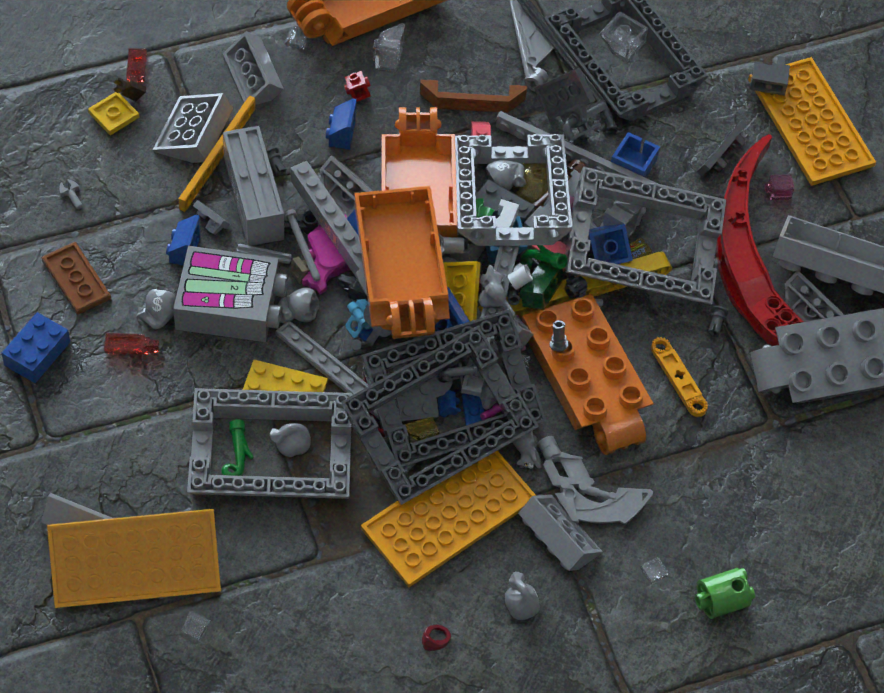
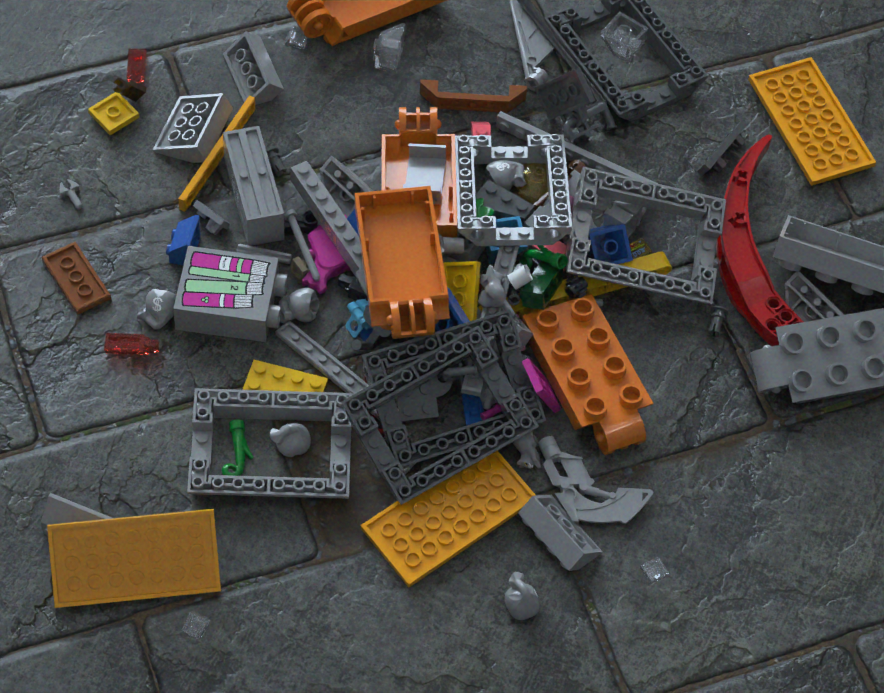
(36, 347): blue brick -> none
(342, 125): blue slope -> none
(357, 86): red brick -> none
(422, 428): clear yellow tile -> none
(427, 168): none -> light grey panel
(432, 645): dark red piece -> none
(447, 404): blue tile -> none
(508, 212): white leg -> none
(541, 385): none -> dark pink tile
(559, 340): dark grey pin -> none
(630, 158): blue piece -> none
(685, 387): light orange piece -> none
(724, 593): bright green cylinder -> none
(770, 77): dark grey hinge -> none
(780, 187): clear pink brick -> none

